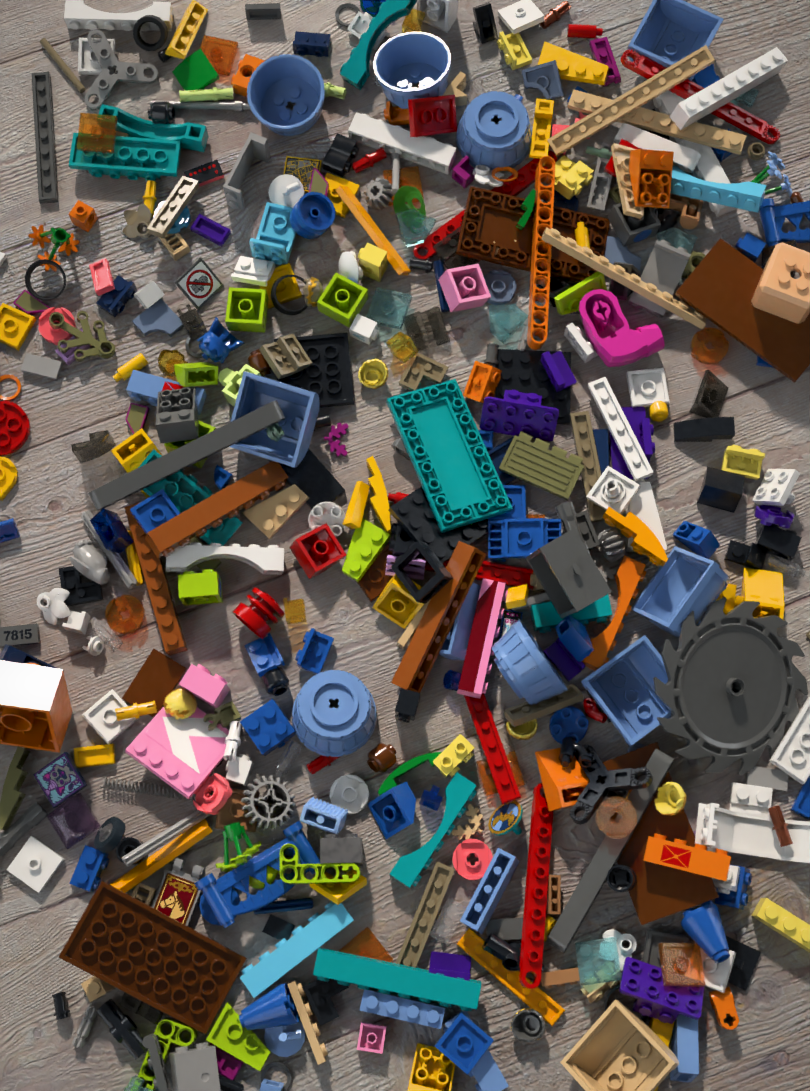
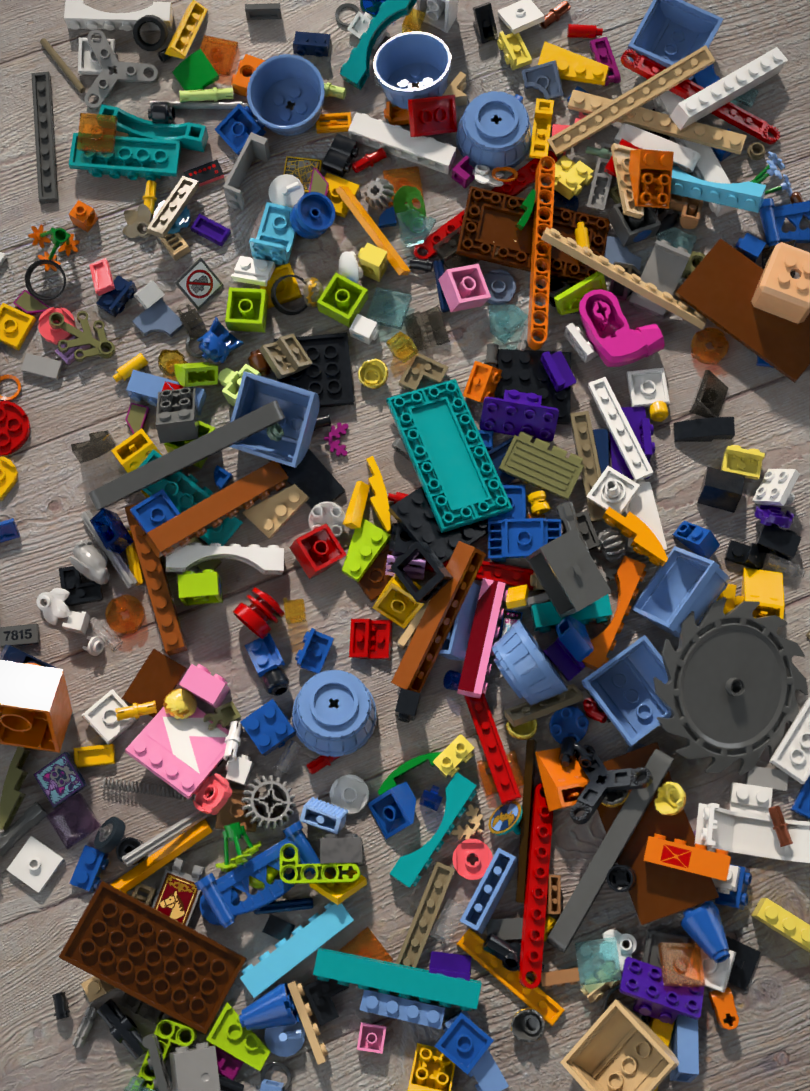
(238, 126): none -> blue plate
(333, 125): none -> light orange tile
(370, 639): none -> red slope
(382, 757): reddish brown head -> none
(387, 218): none -> blue tile
(395, 172): light grey bar -> none
(528, 789): none -> dark brown tile
(538, 502): none -> yellow wheel
(626, 823): clear orange plate -> none

